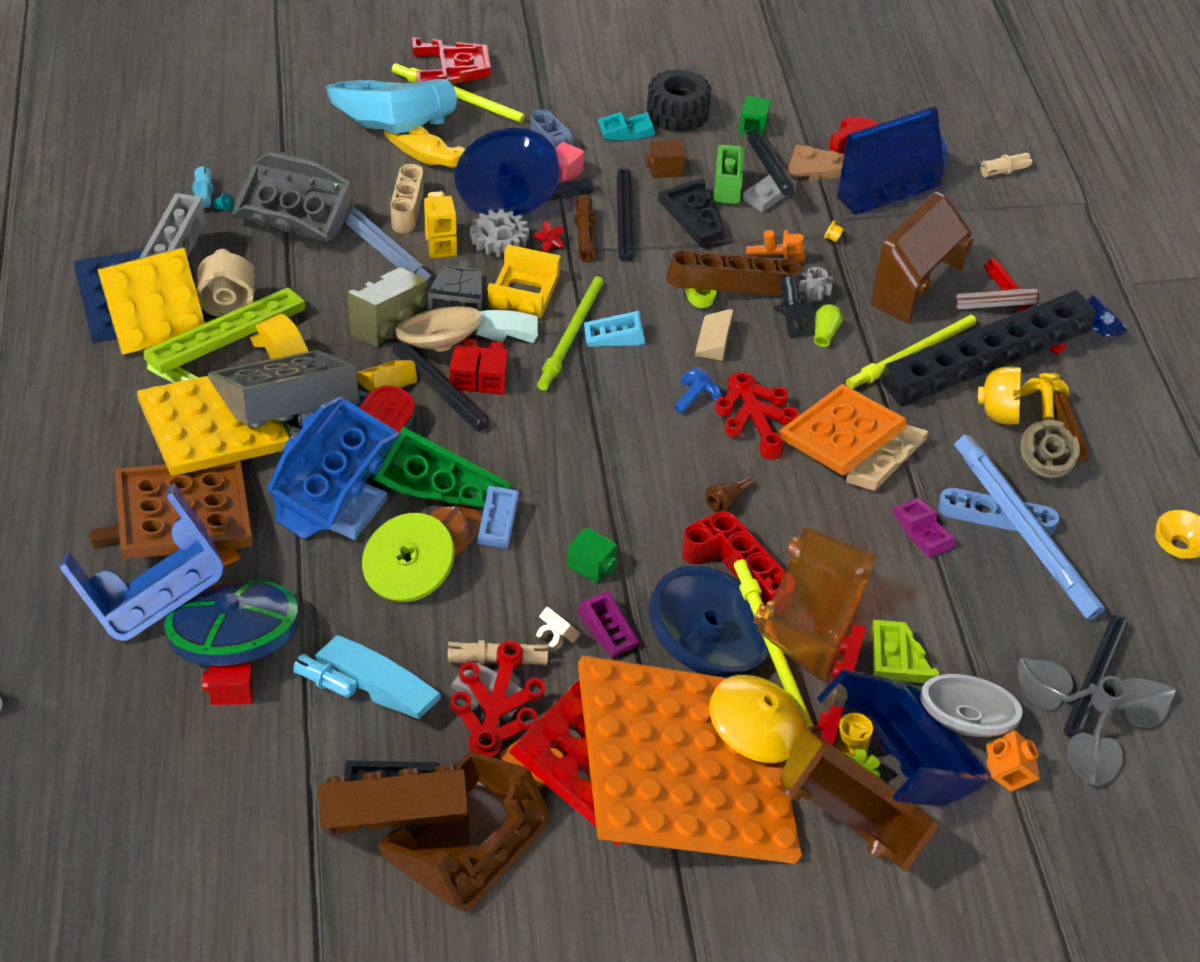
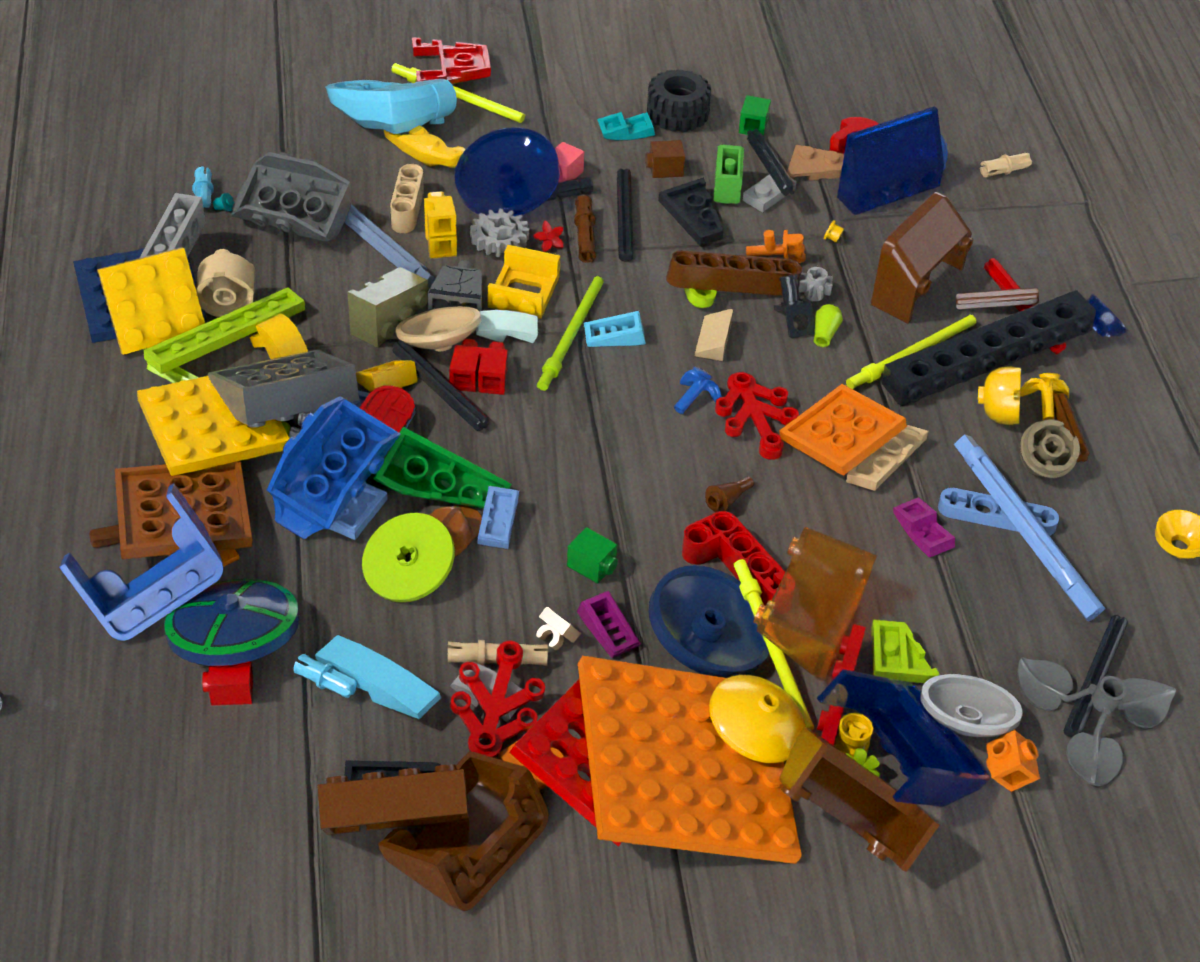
(550, 127): sand blue piece -> none

